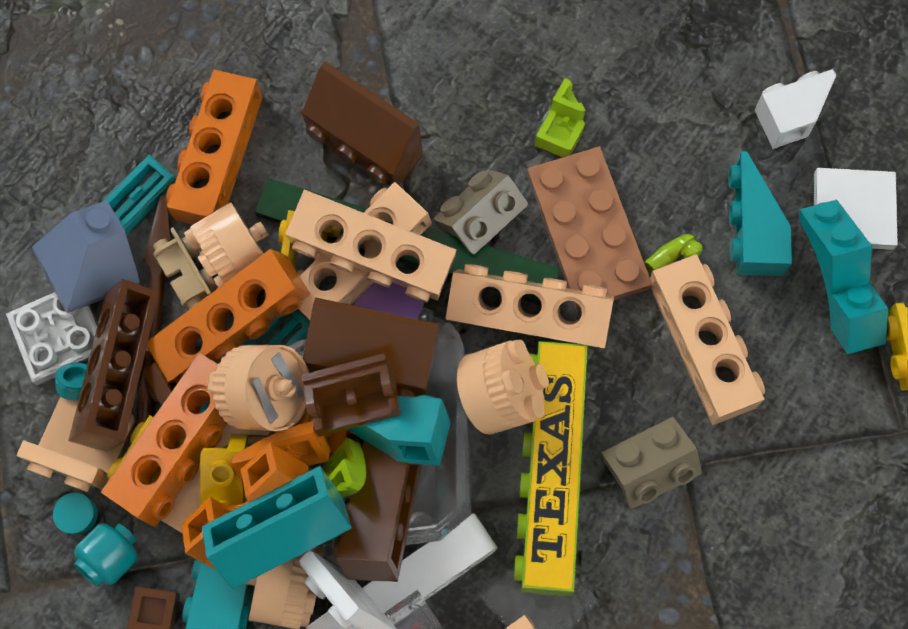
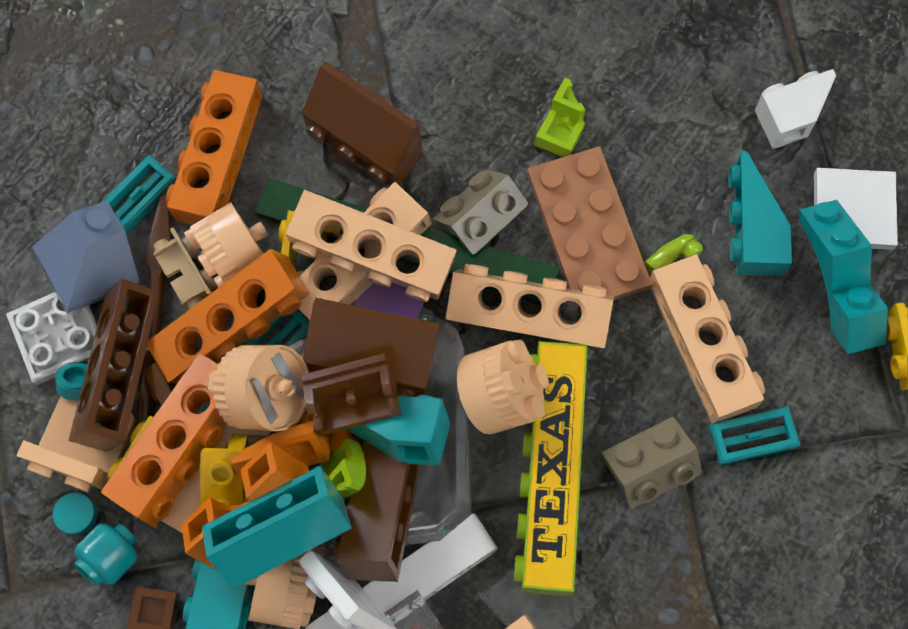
(721, 444): none -> teal tile

